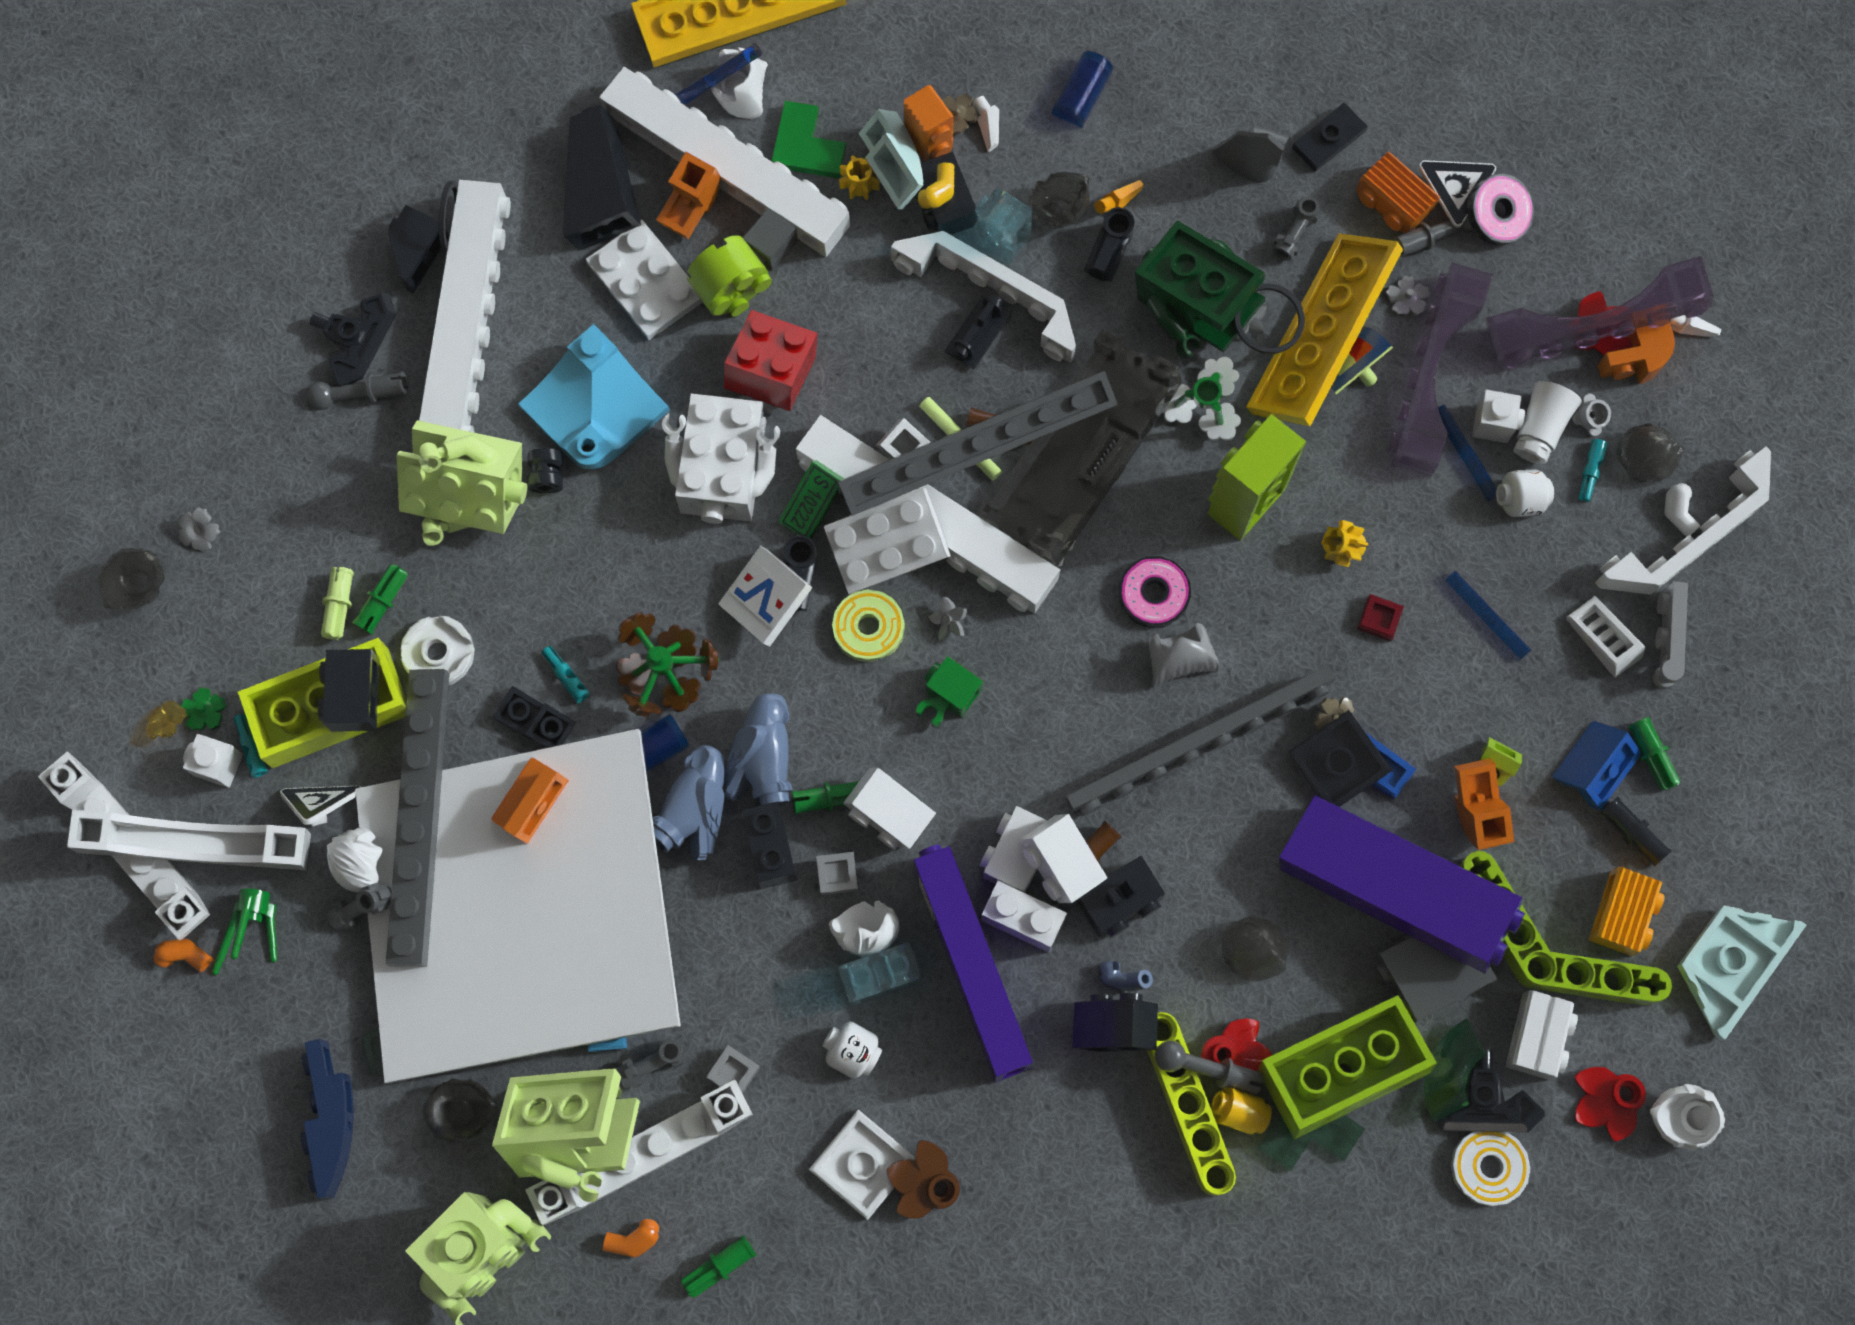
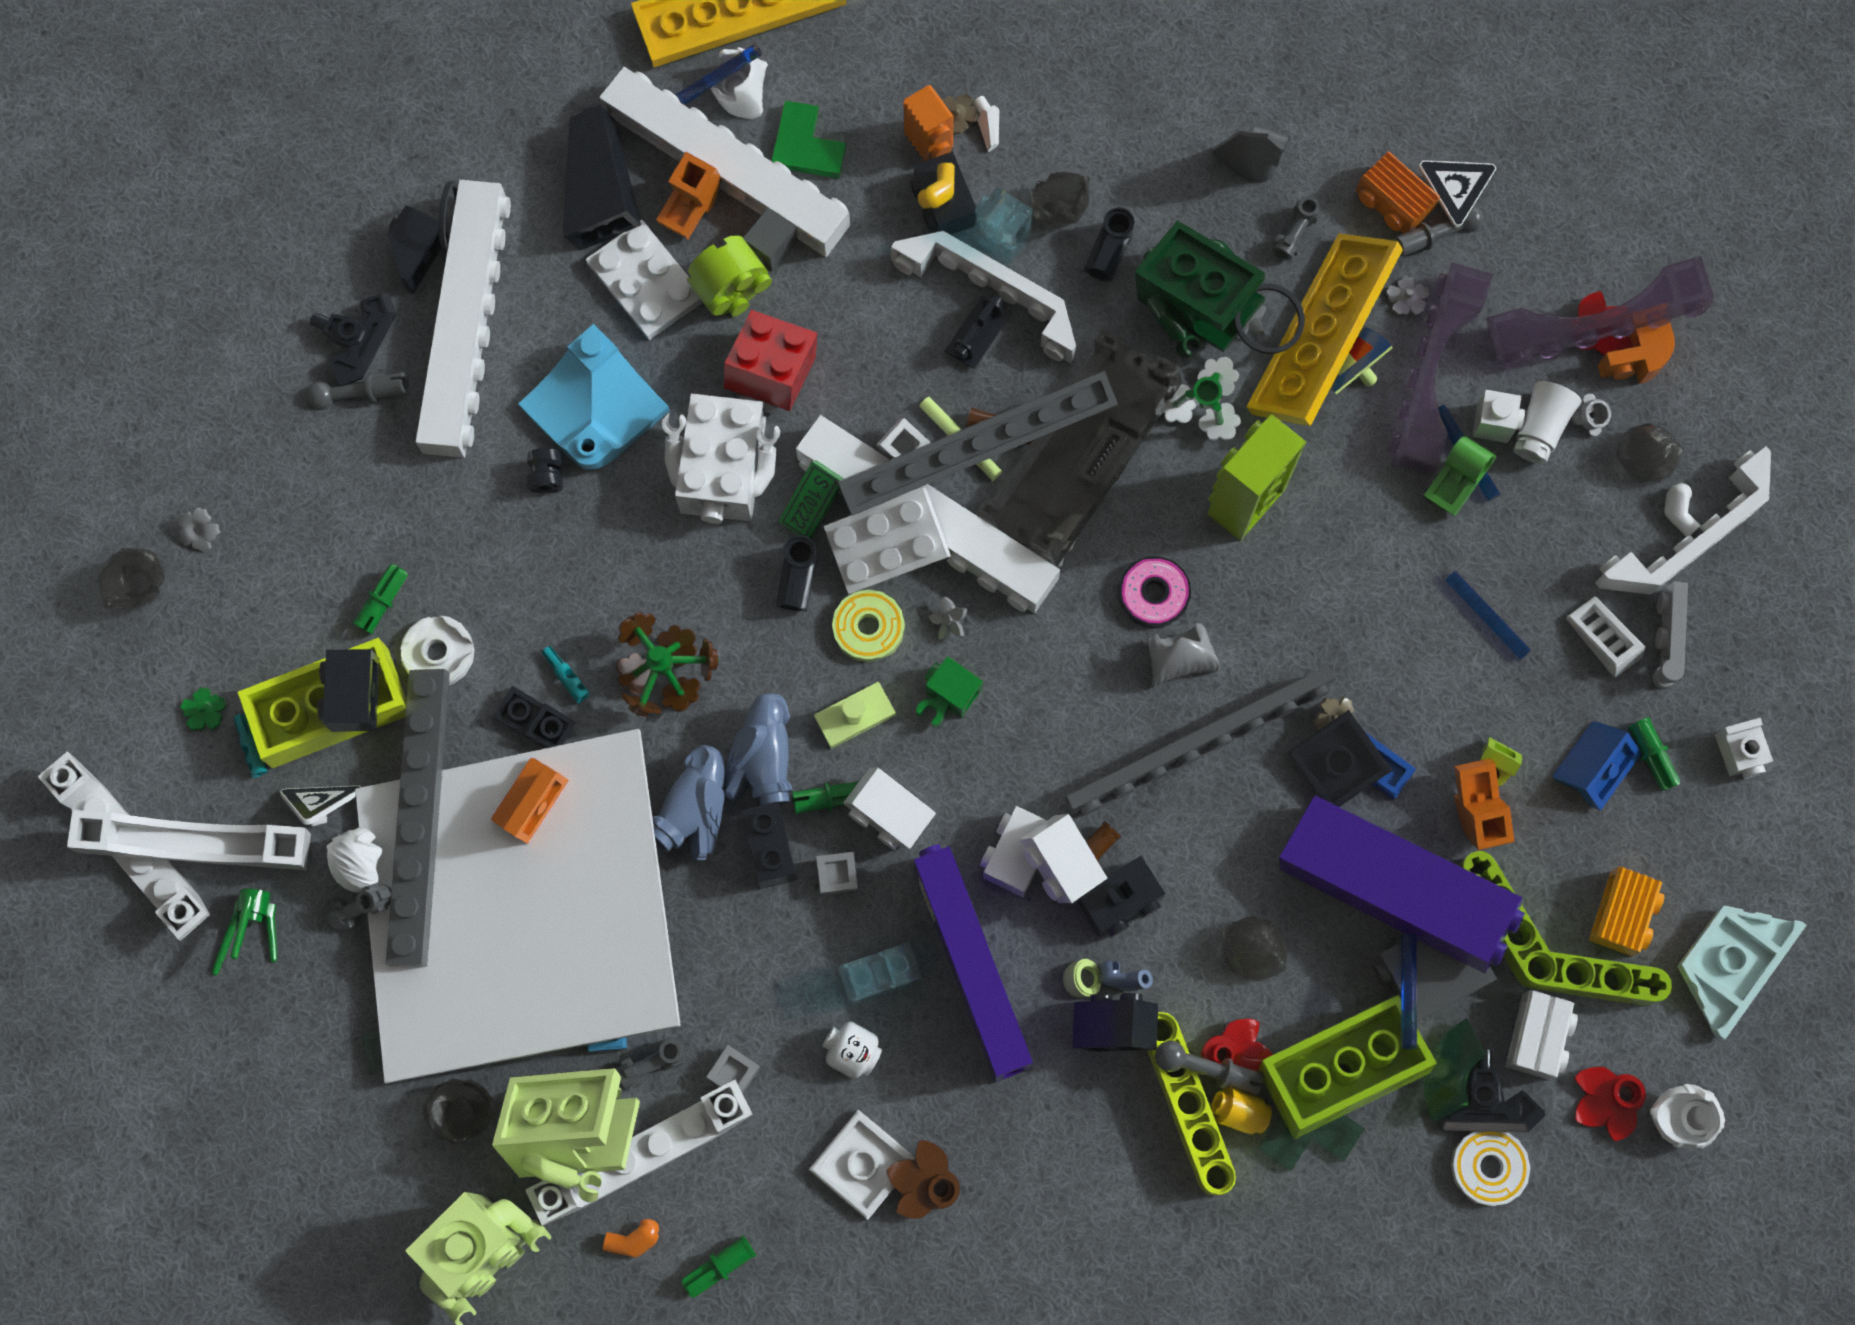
(164, 720): clear yellow plant -> none
(176, 950): orange arm -> none
(212, 760): white brick -> none
(330, 1135): dark blue slope -> none
(336, 603): yellowish green axle -> none
(459, 480): yellowish green torso -> none
(662, 741): clear blue brick -> none
(765, 596): white tile -> none
(854, 715): none -> yellowish green tile
(858, 186): yellow gear -> none
(865, 928): white hair -> none
(893, 156): light aqua slope -> none
(1023, 916): white brick -> none
(1072, 978): none -> yellowish green piece
(1083, 88): clear blue brick -> none
(1118, 198): light orange bar -> none
(1329, 137): black plate -> none
(1344, 543): yellow gear -> none
(1380, 617): dark red tile -> none
(1409, 991): none -> clear blue bar
(1460, 475): none -> bright green plate
(1517, 204): tile -> none
(1525, 493): white head -> none
(1591, 470): teal pin -> none
(1636, 831): black pin -> none
(1694, 326): white bar -> none
(1732, 747): none -> white brick

